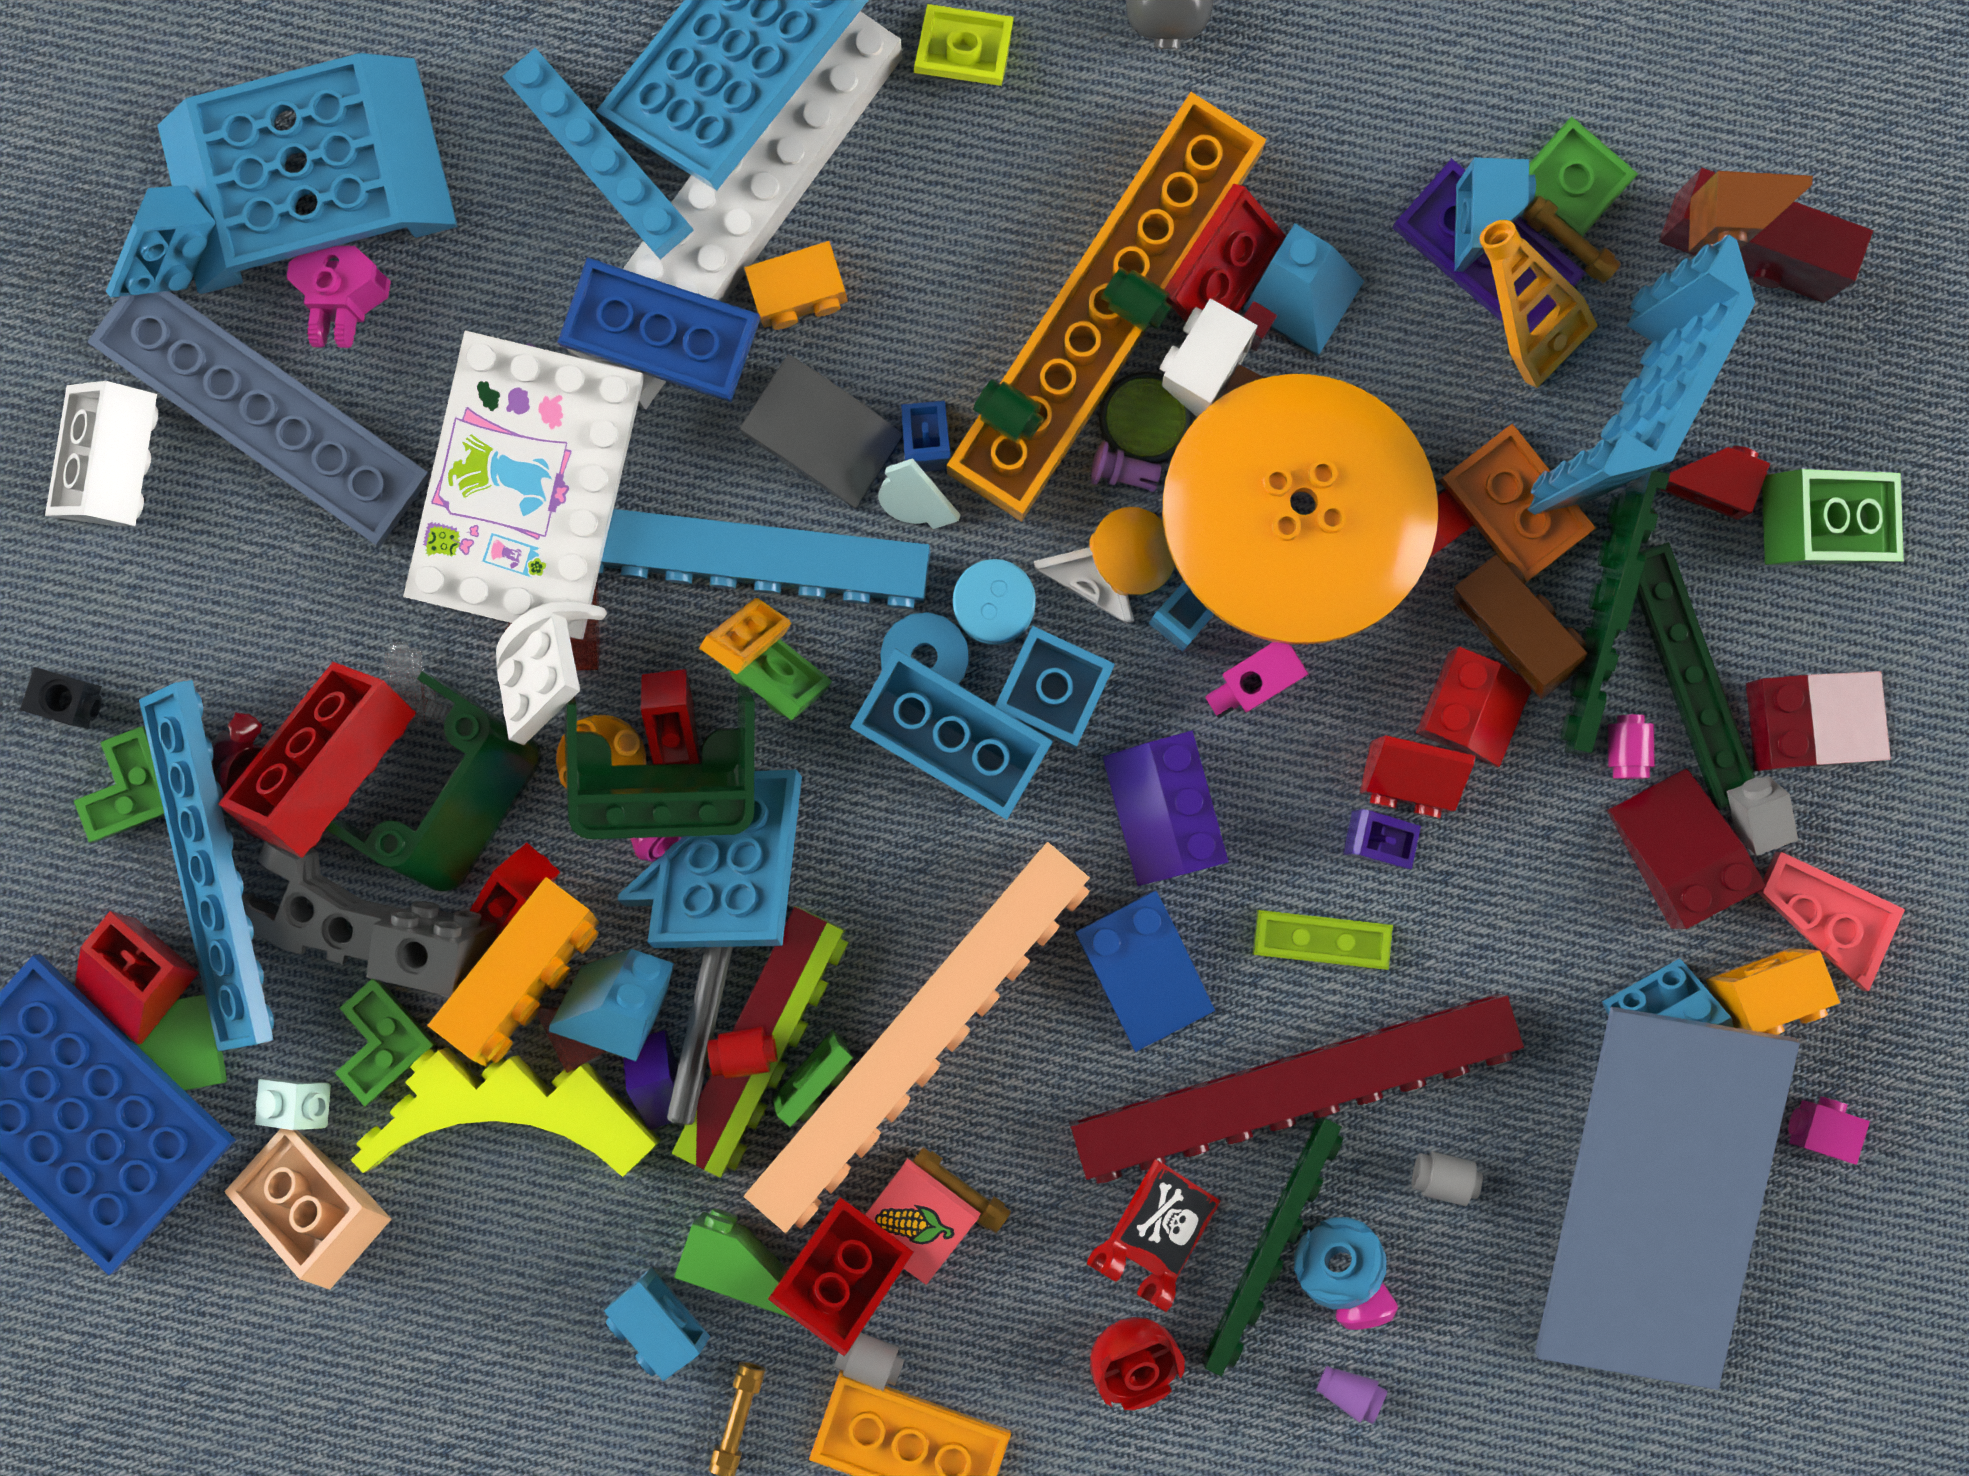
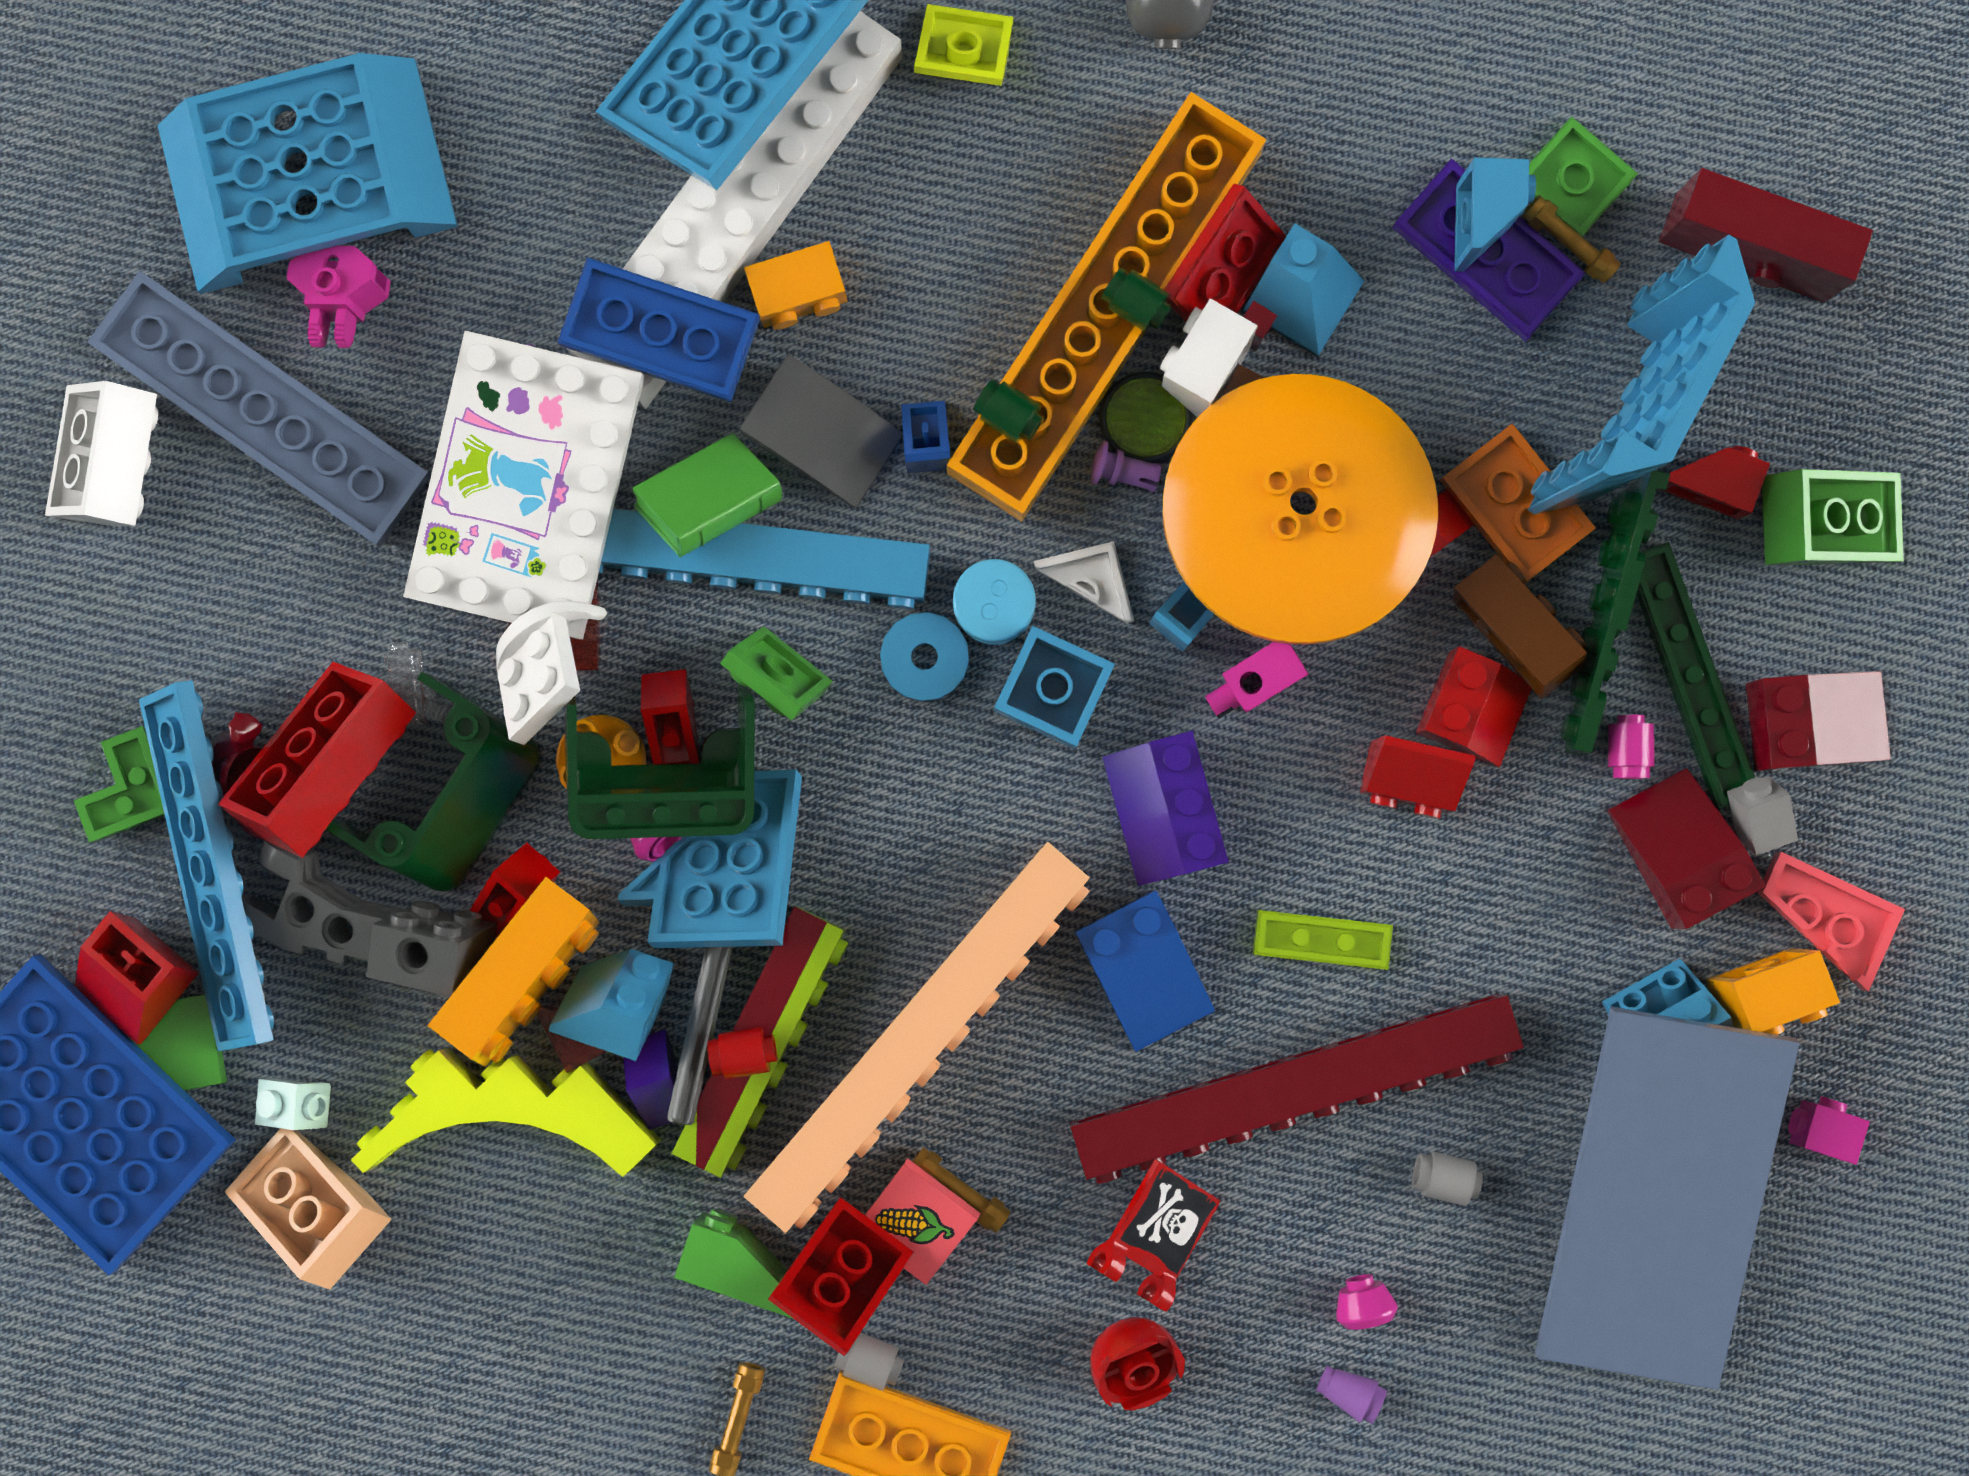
(44, 693): black brick -> none
(162, 243): dark azure slope -> none
(392, 1039): bright green plate -> none
(598, 153): dark azure plate -> none
(656, 1326): dark azure slope -> none
(706, 494): none -> bright green piece
(745, 635): light orange tile -> none
(822, 1067): bright green plate -> none
(914, 497): light aqua piece -> none
(951, 733): dark azure slope -> none
(1132, 551): light orange dish -> none
(1264, 1262): dark green plate -> none
(1343, 1288): dark azure tile -> none
(1381, 839): dark purple slope -> none
(1561, 331): light orange plate -> none
(1740, 205): dark orange slope -> none

